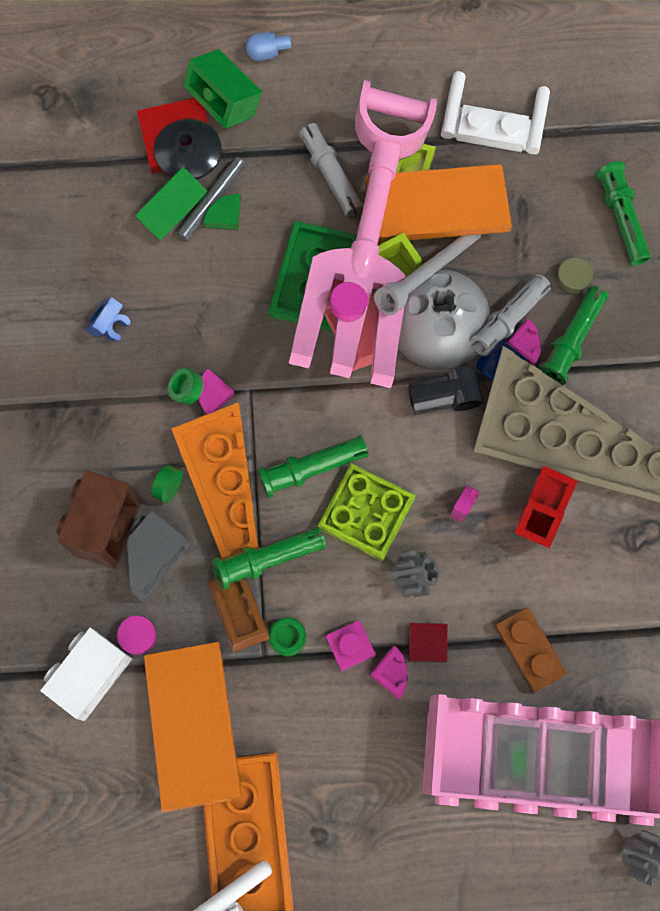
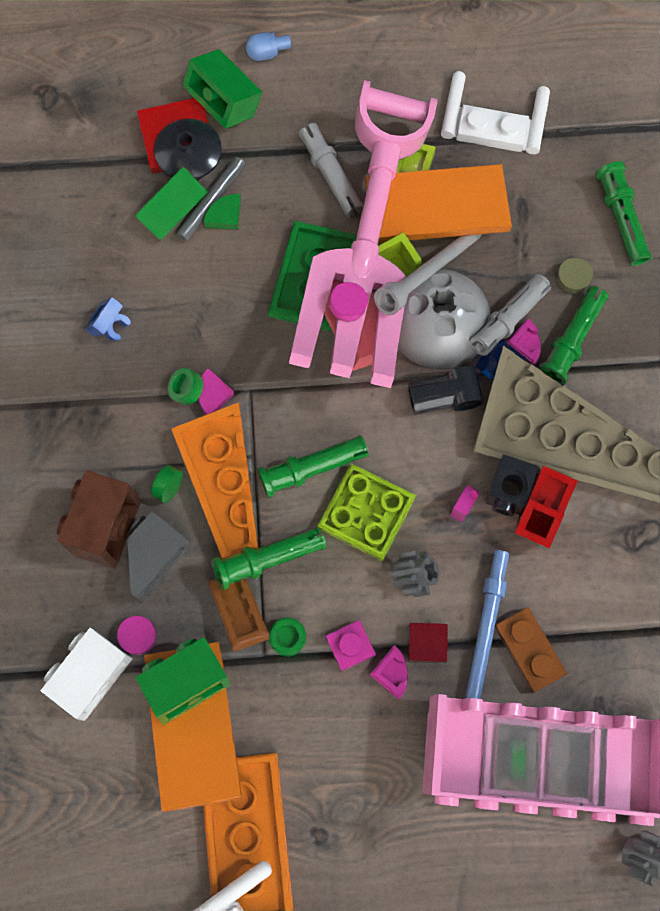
(182, 680): none -> green brick
(494, 589): none -> medium blue bar
(515, 471): none -> black brick

